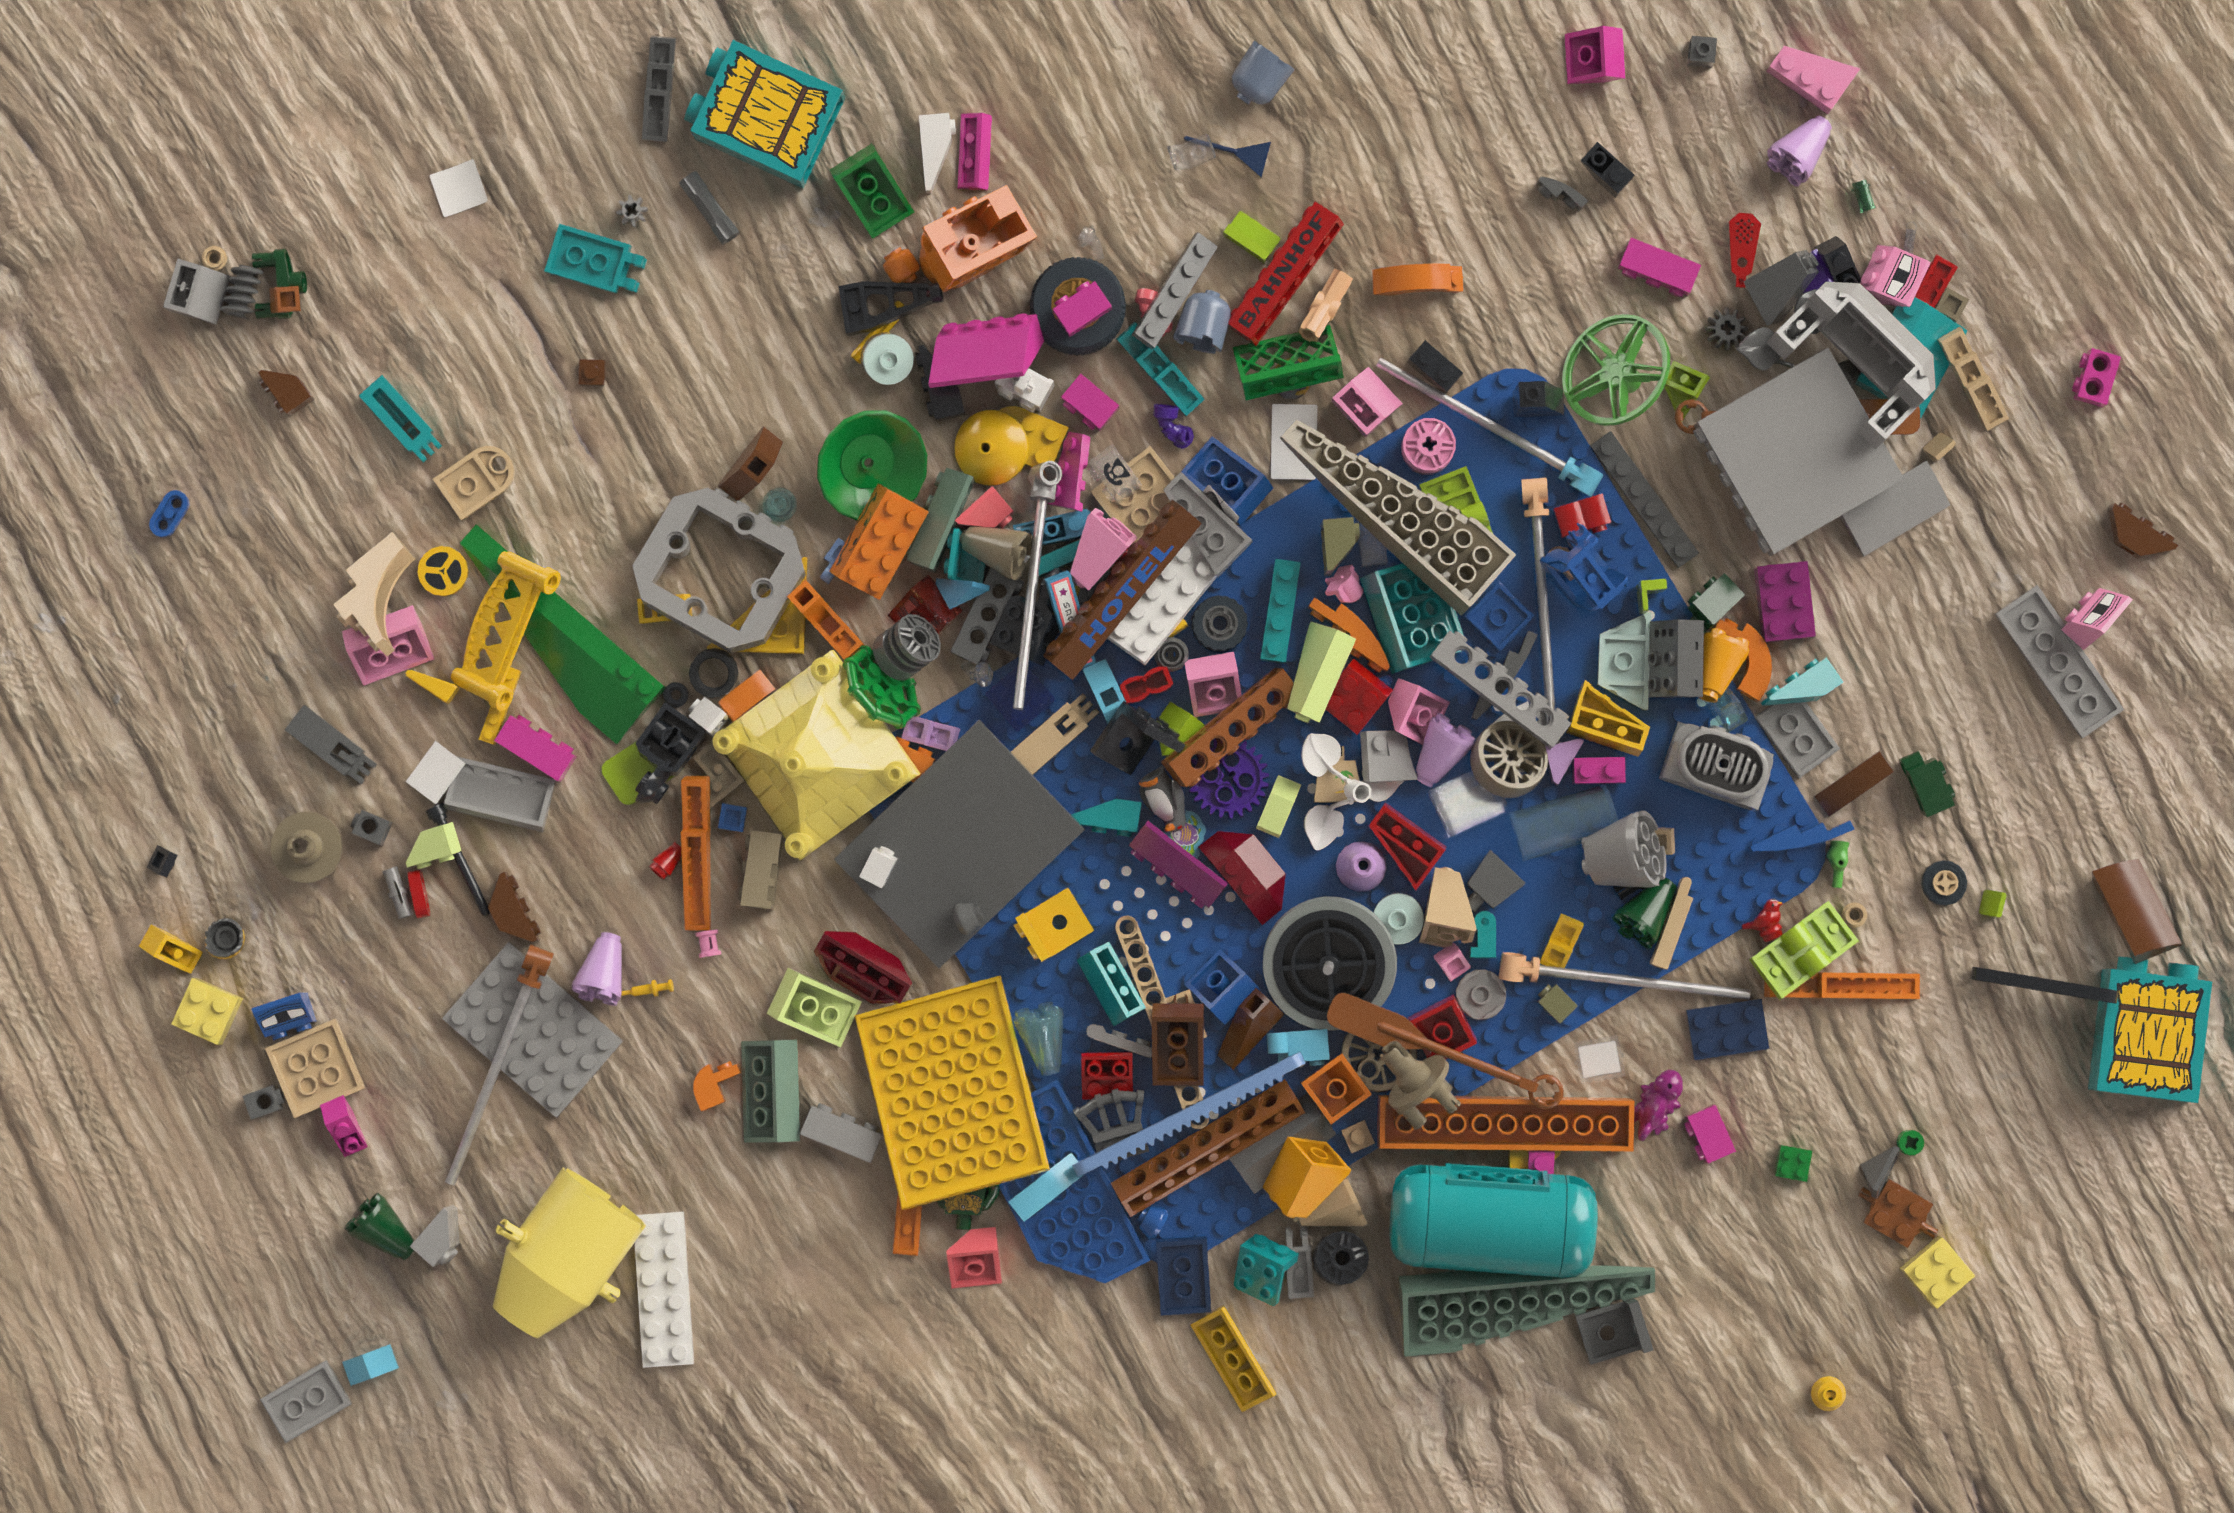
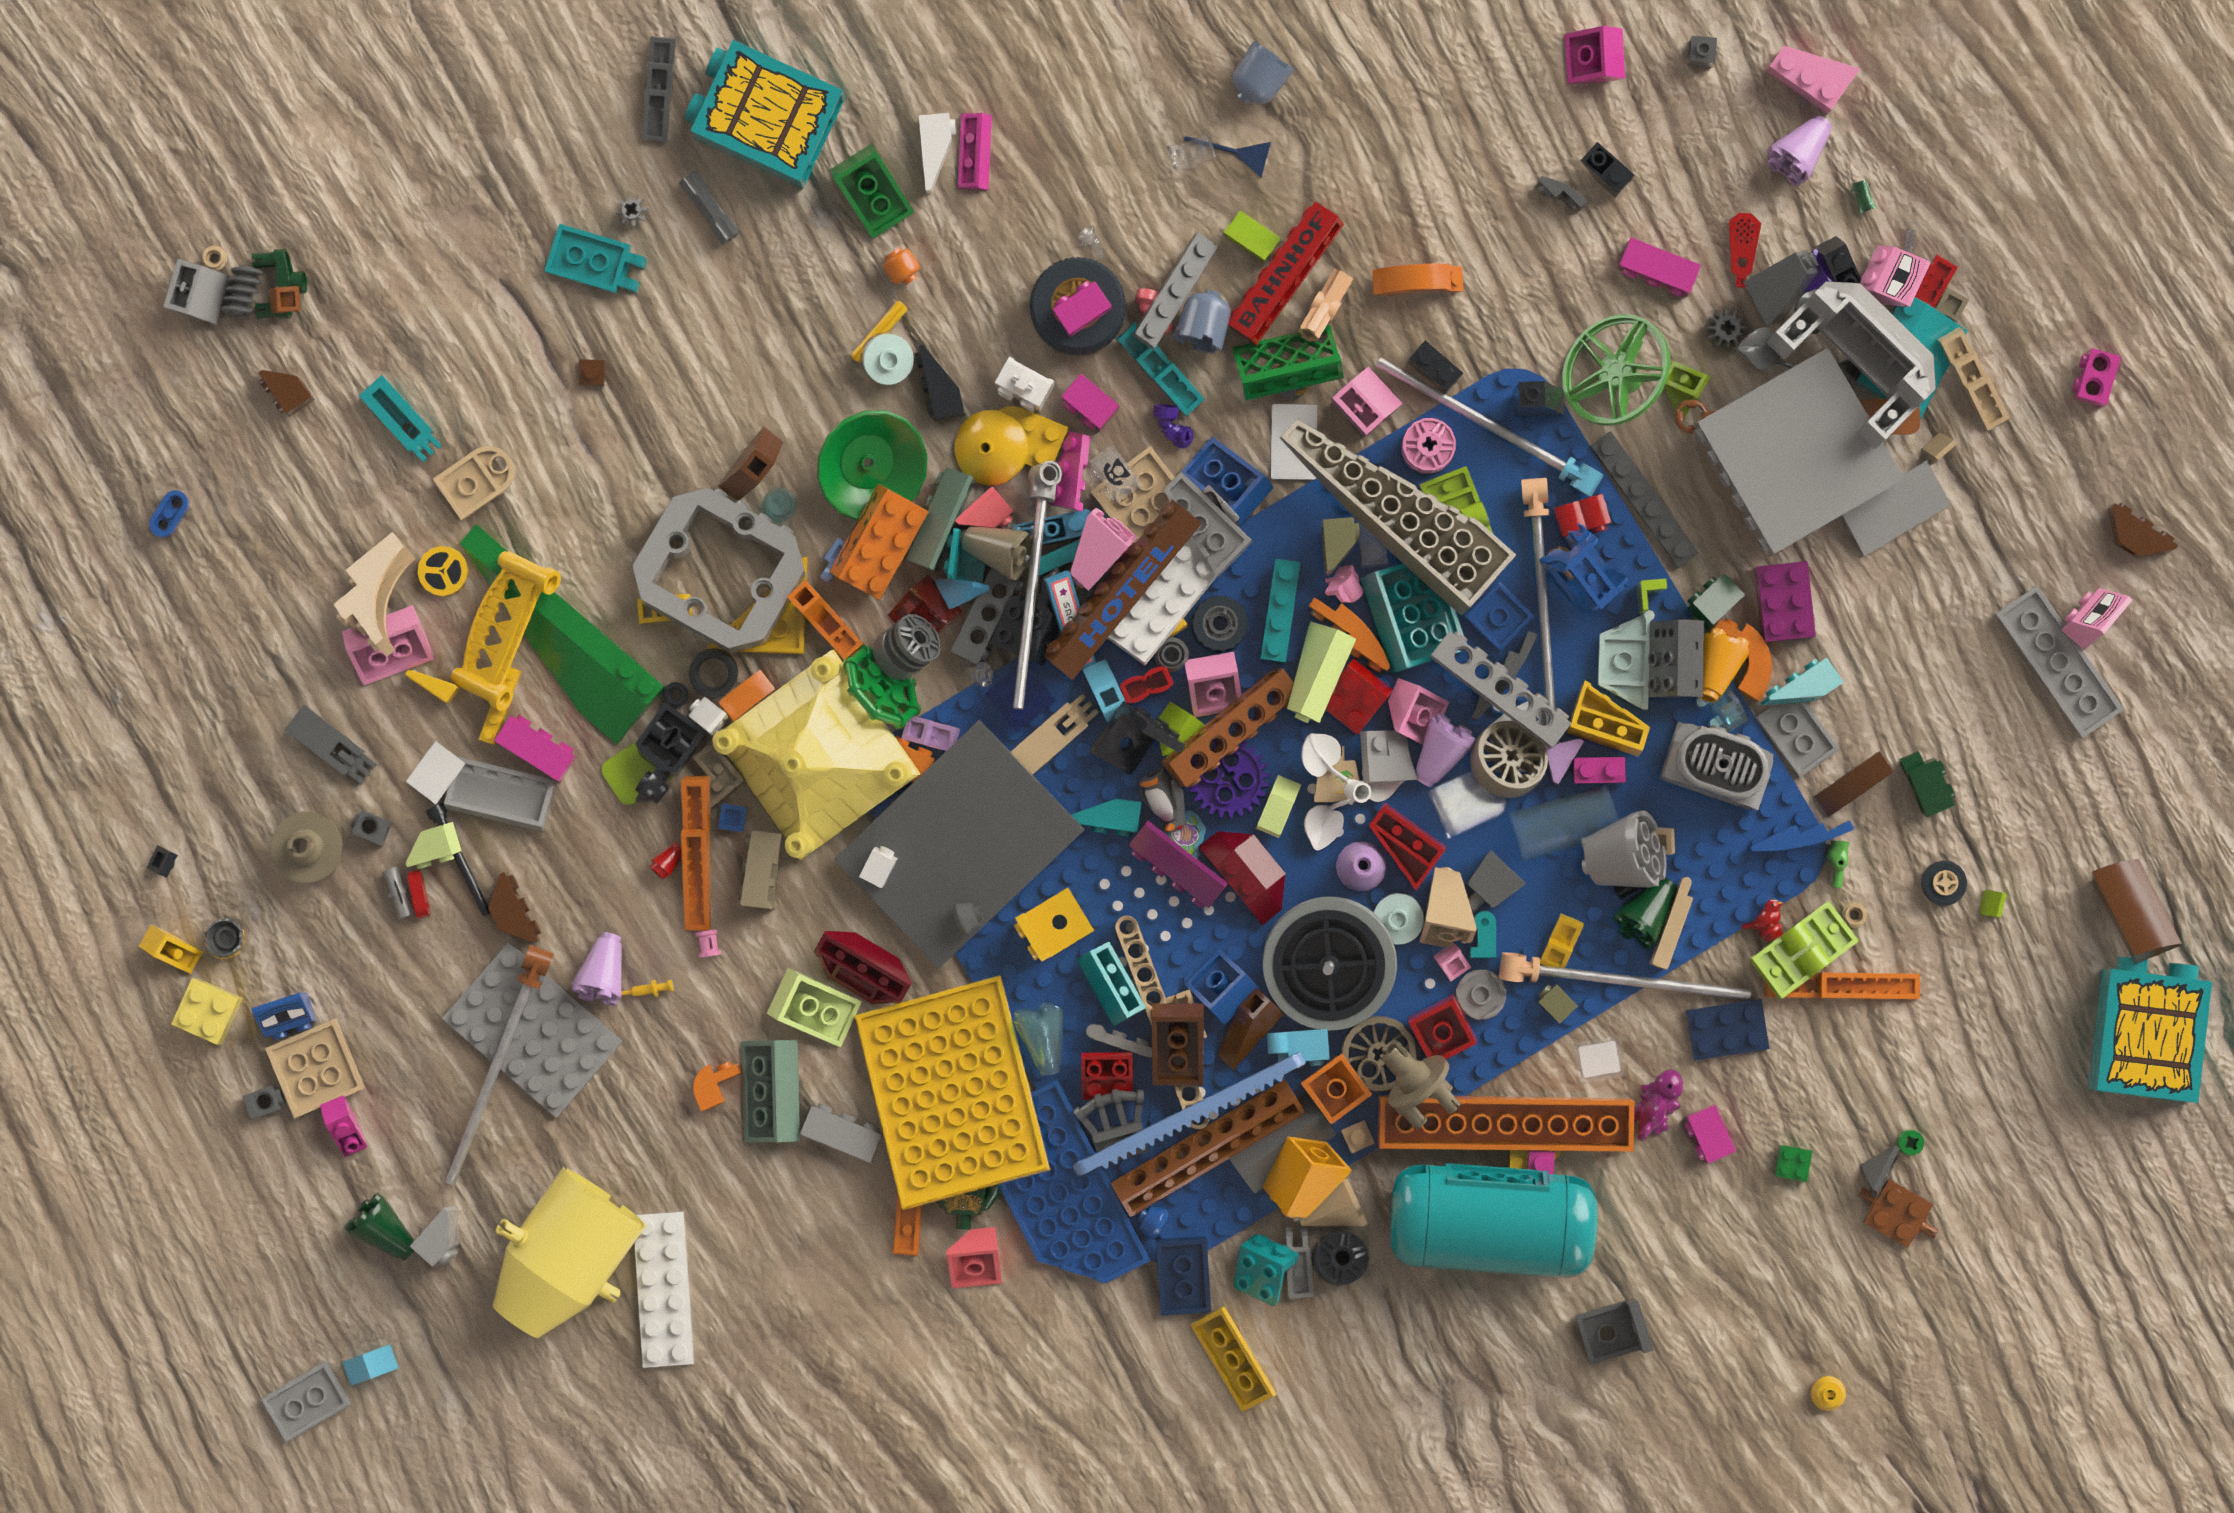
(458, 188): white sticker -> none
(855, 304): black plate -> none
(974, 239): orange brick -> none
(985, 350): dark pink slope -> none
(1045, 1188): medium azure slope -> none
(1385, 1026): dark orange piece -> none
(1473, 1306): sand green wedge -> none
(1937, 1272): light yellow brick -> none
(2044, 985): black beam -> none

